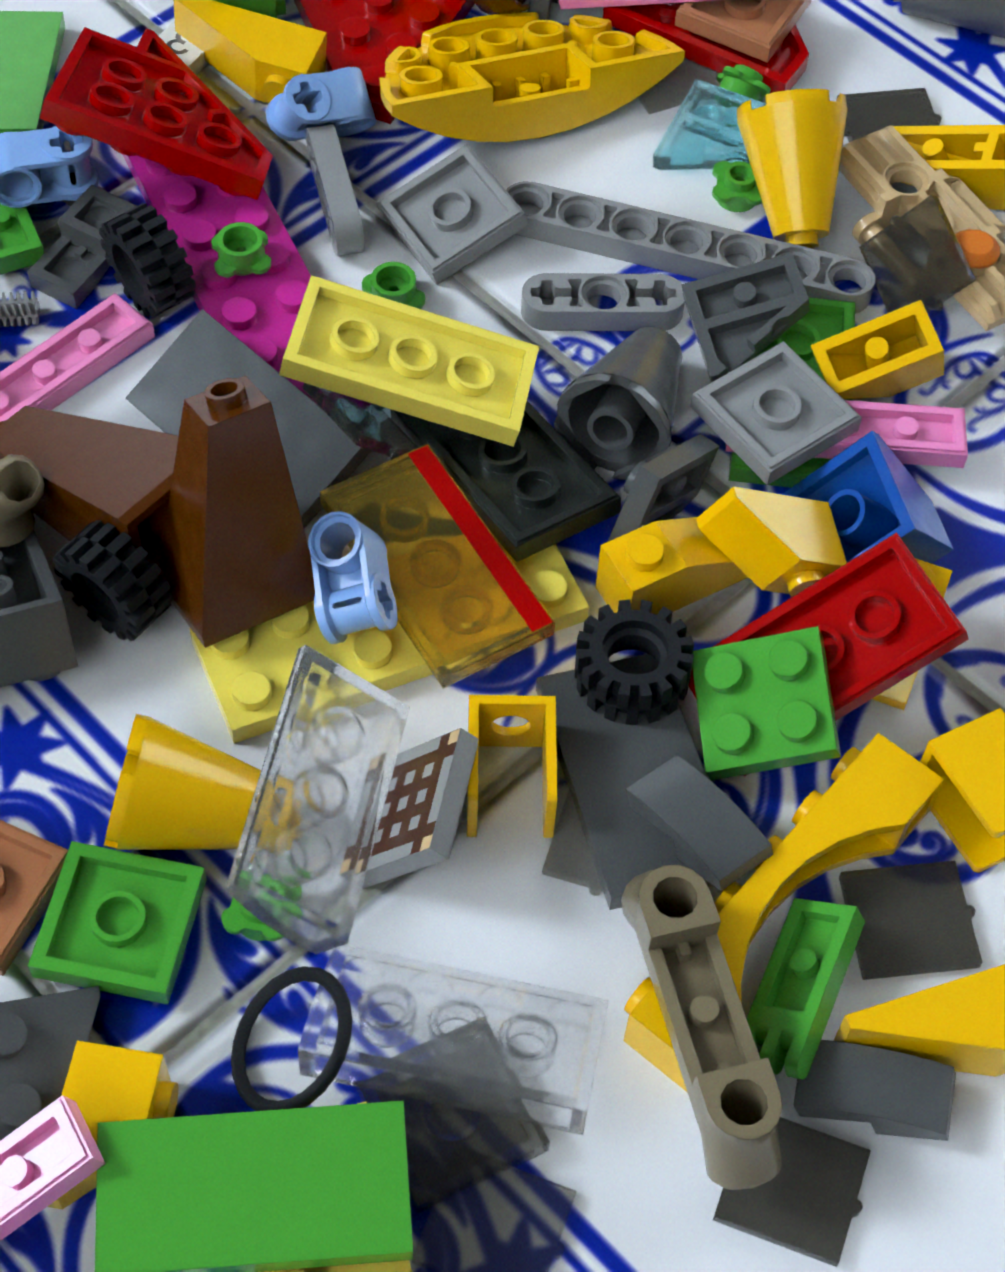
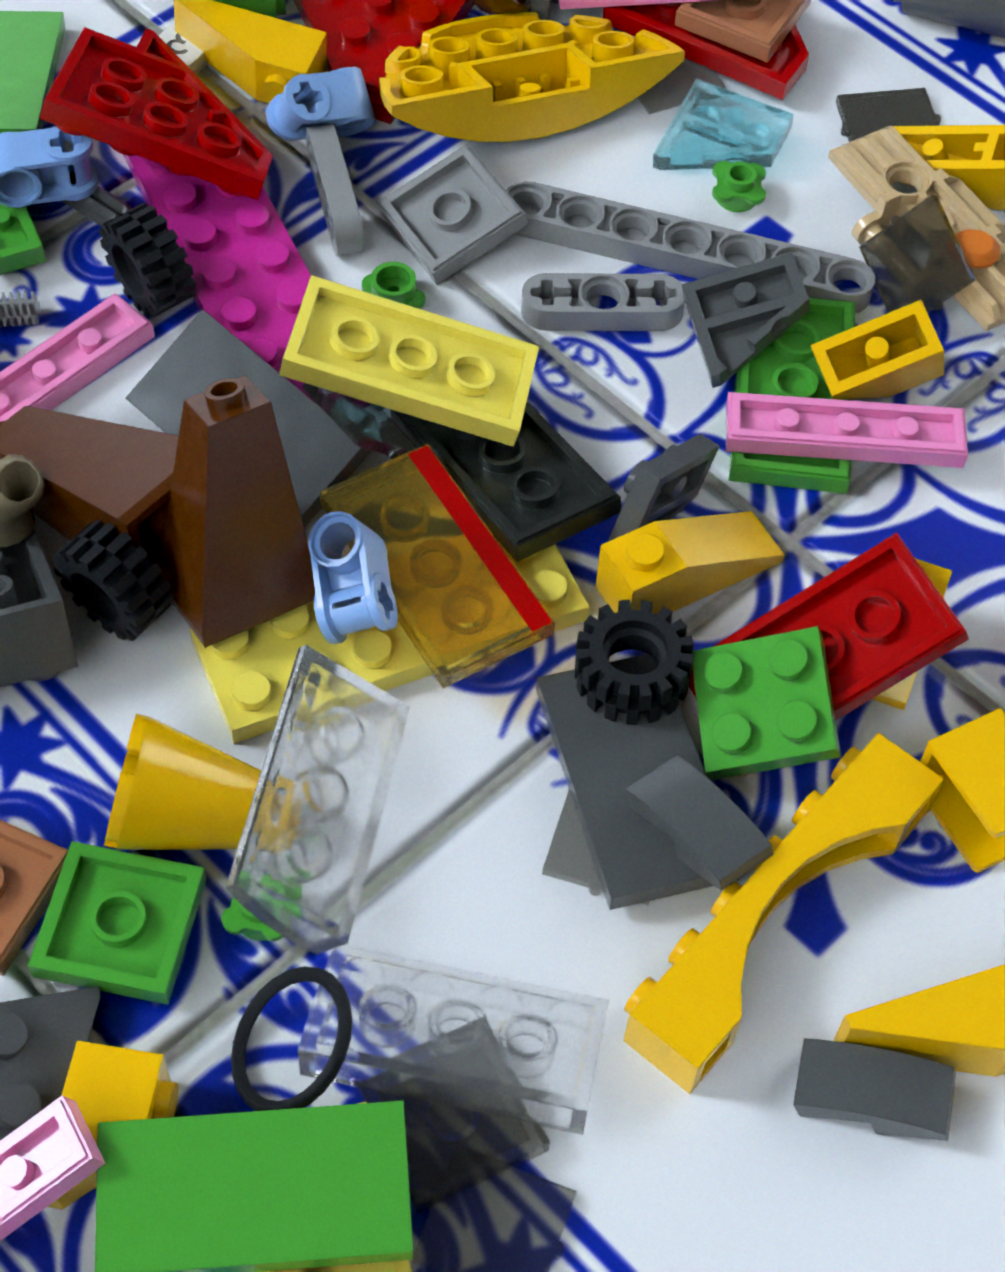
(77, 259): dark grey slope -> none
(241, 250): bright green plate -> none
(422, 806): light grey tile -> none
(537, 732): yellow piece -> none
(624, 403): dark grey cone -> none
(715, 1050): dark tan plate -> none
(743, 81): bright green plate -> none
(775, 412): light grey tile -> none
(775, 538): yellow slope -> none
(795, 160): yellow cone -> none
(803, 983): bright green hinge -> none
(808, 1200): clear smoke piece -> none
(874, 499): blue slope -> none
(912, 920): clear smoke piece -> none

